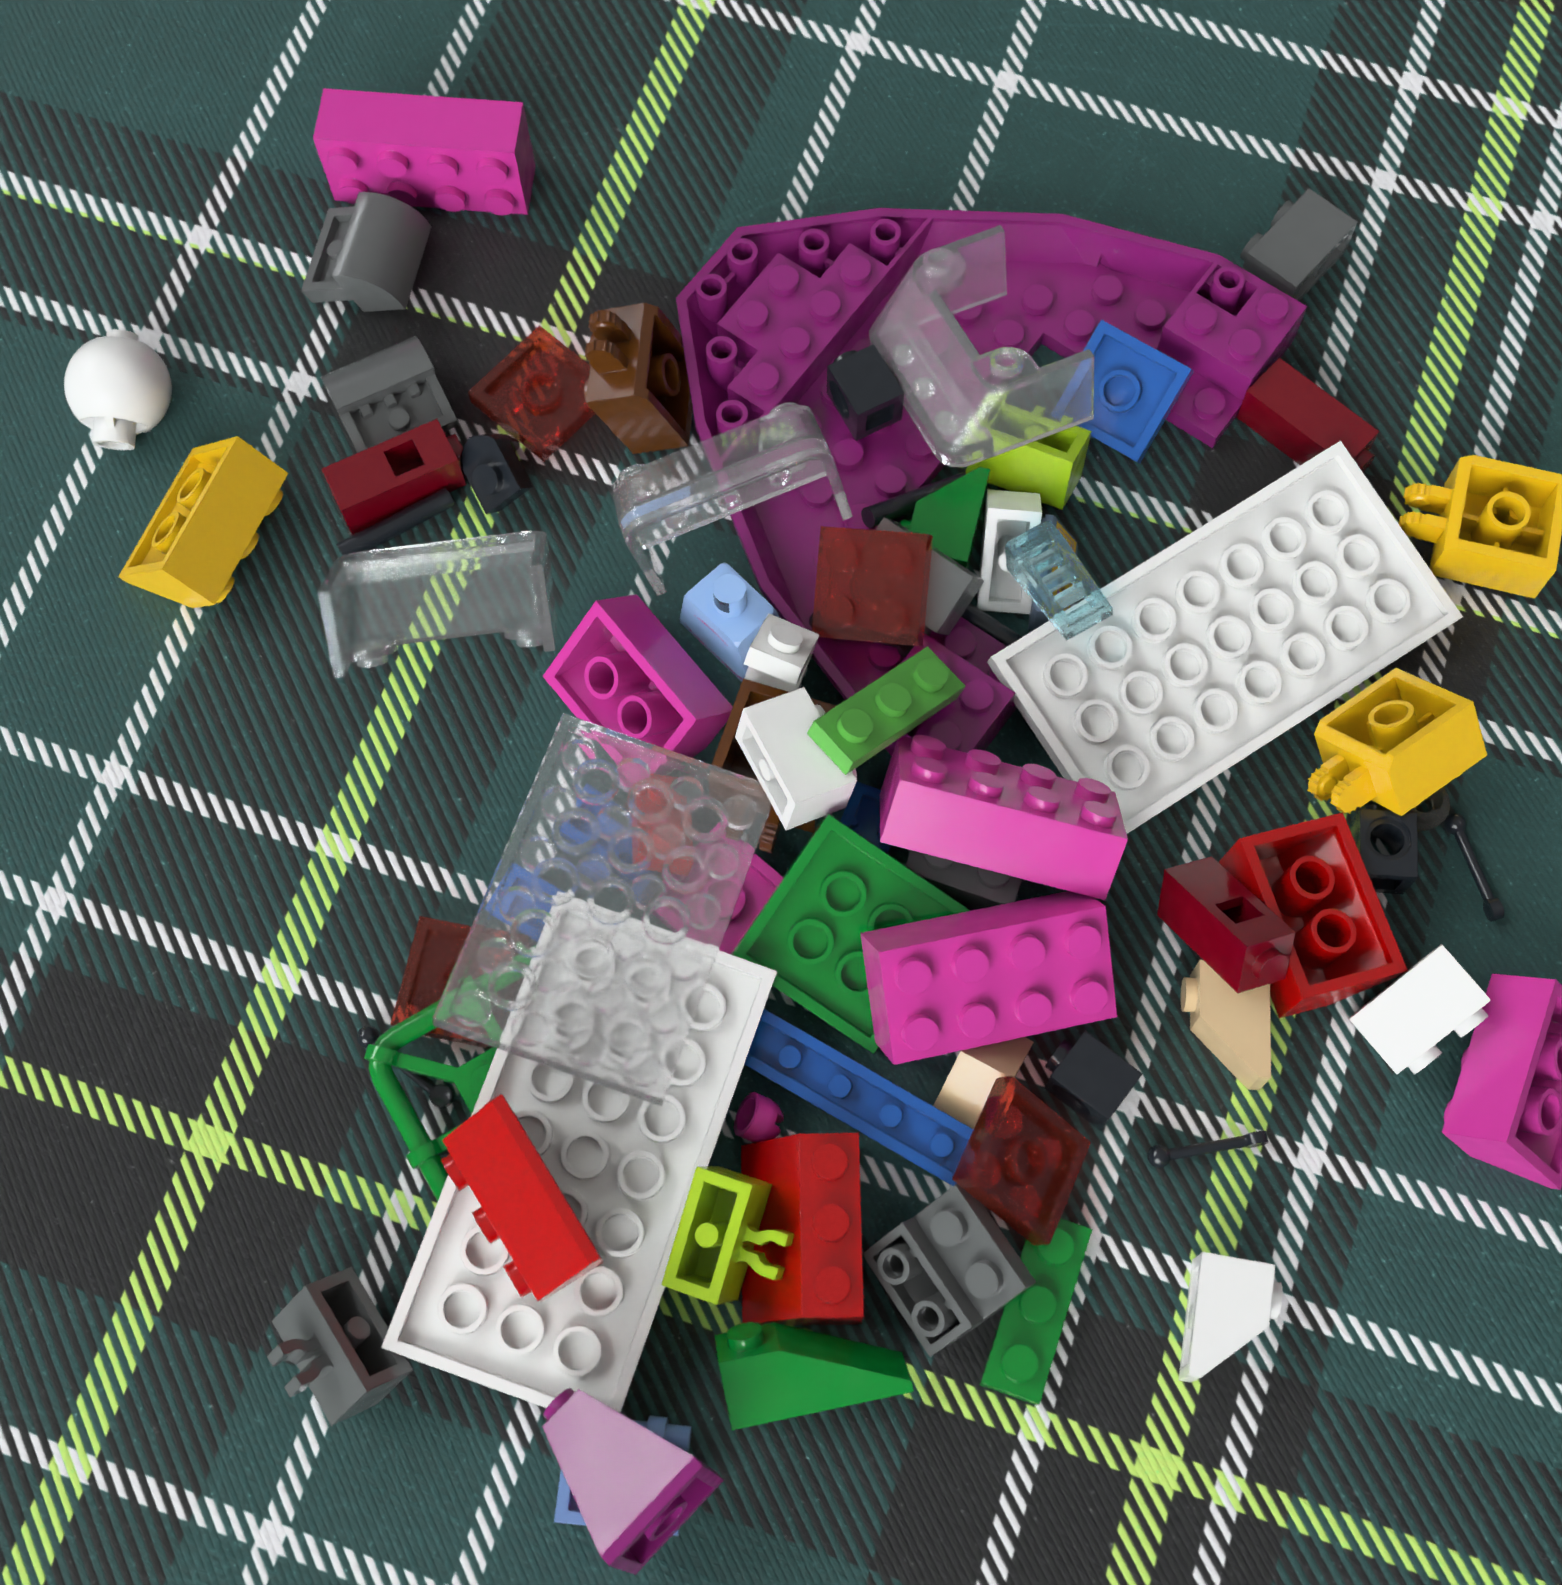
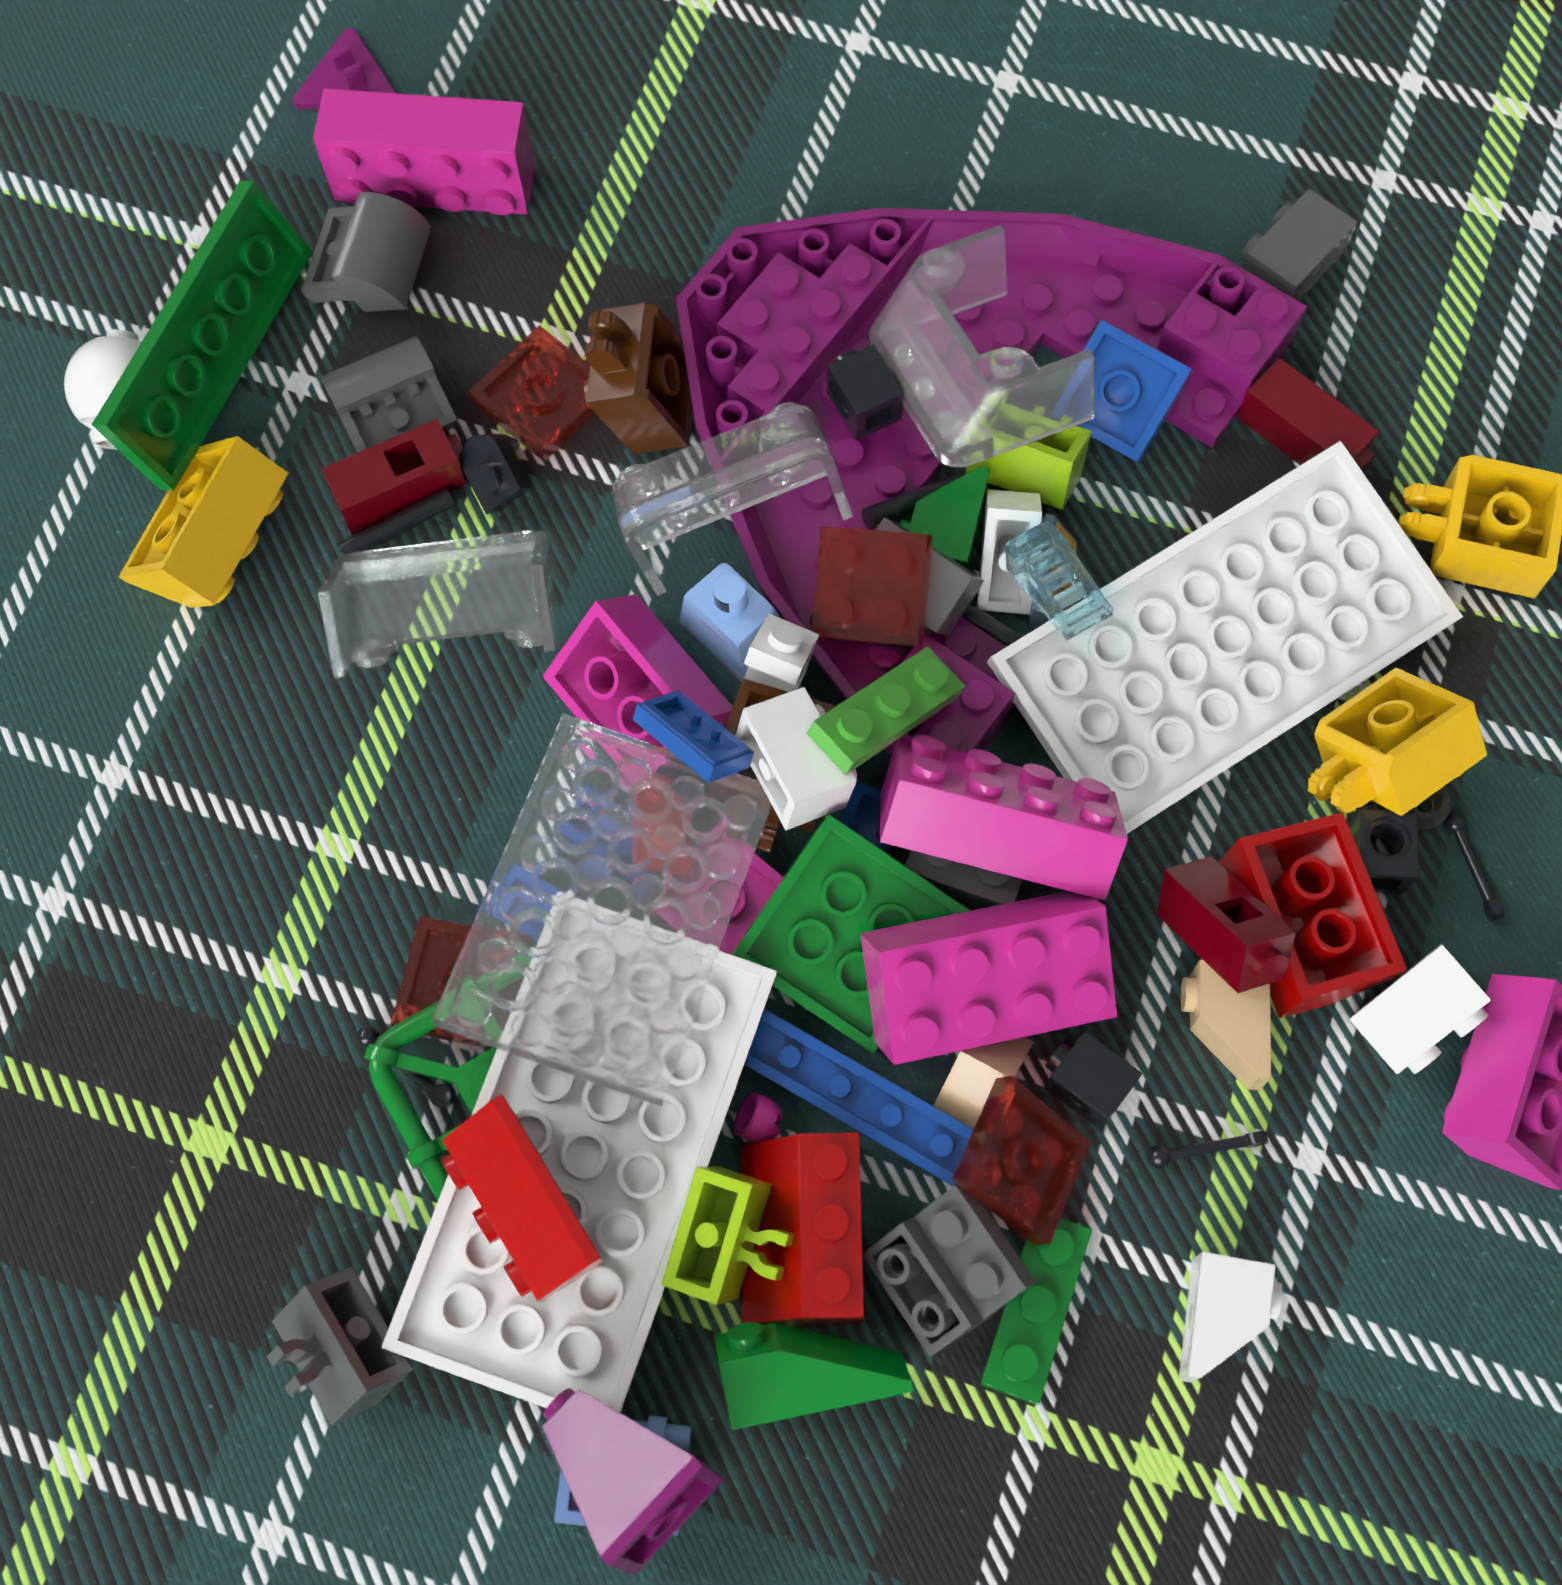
(203, 337): none -> green plate
(344, 67): none -> magenta piece
(693, 736): none -> blue plate

